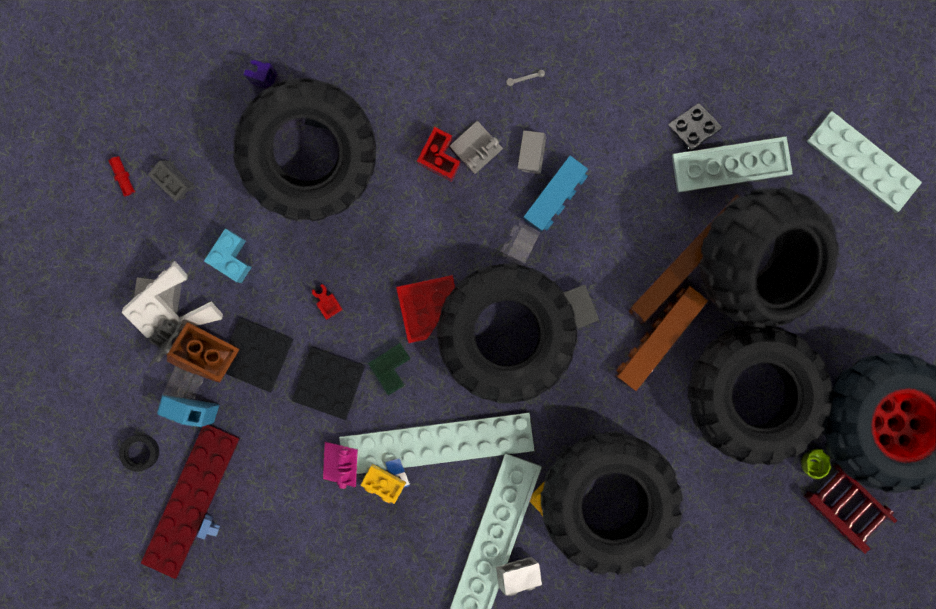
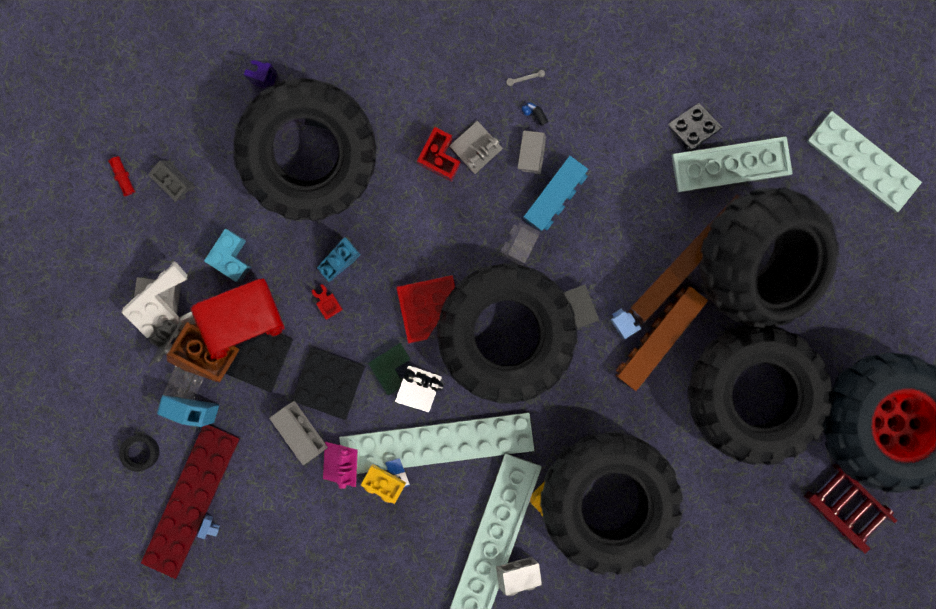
(237, 317): none -> red windscreen
(298, 432): none -> light grey brick
(338, 260): none -> dark azure slope
(418, 388): none -> hinge
(535, 110): none -> arm
(624, 323): none -> light blue brick
(816, 469): lime hair -> none

